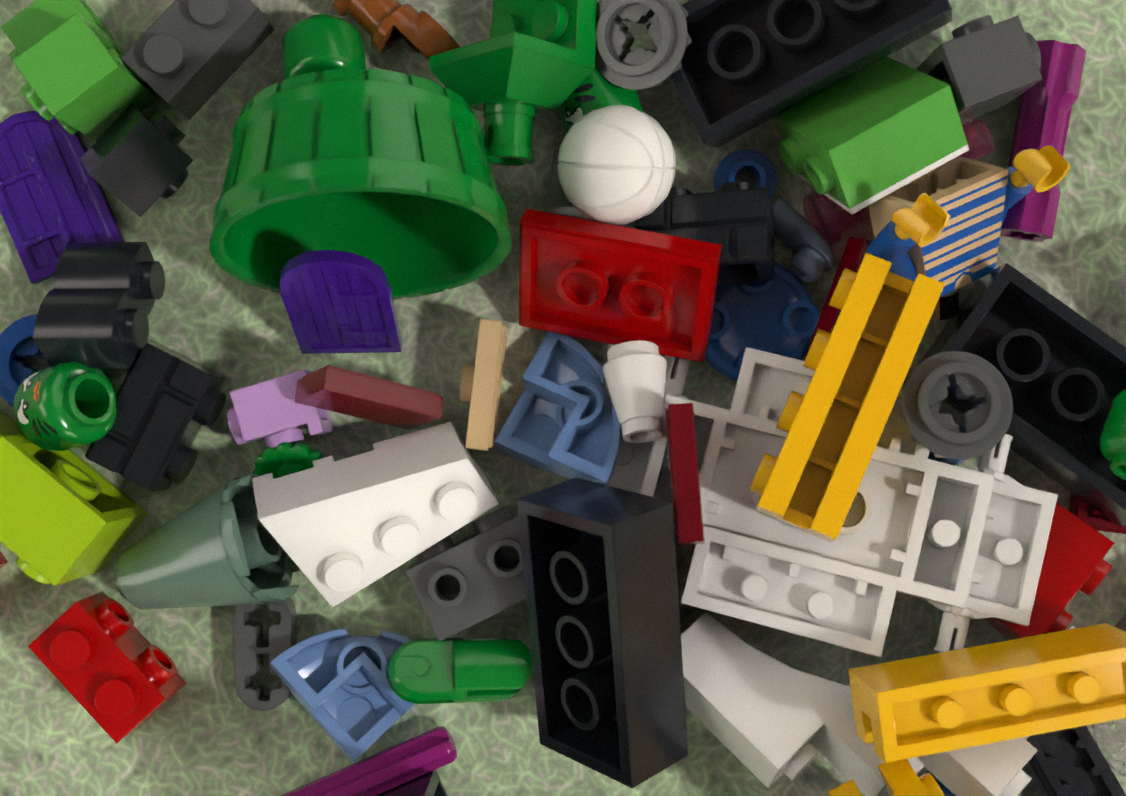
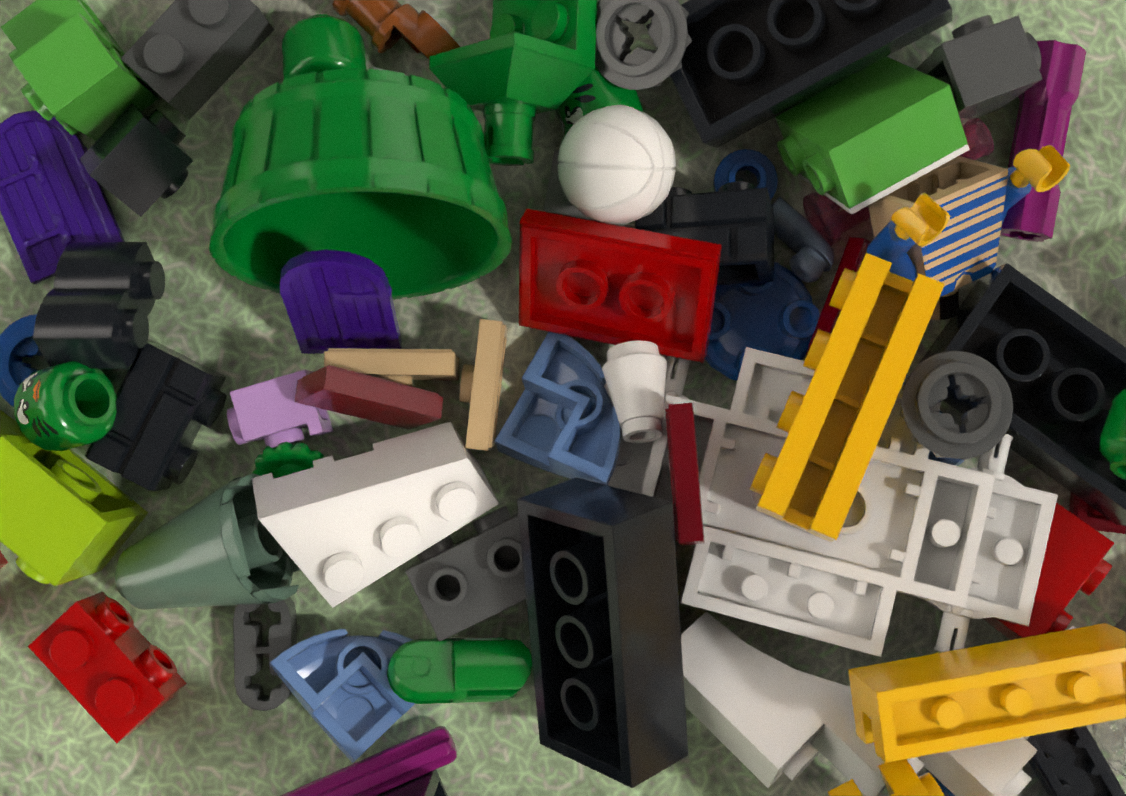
(397, 364): none -> tan plate

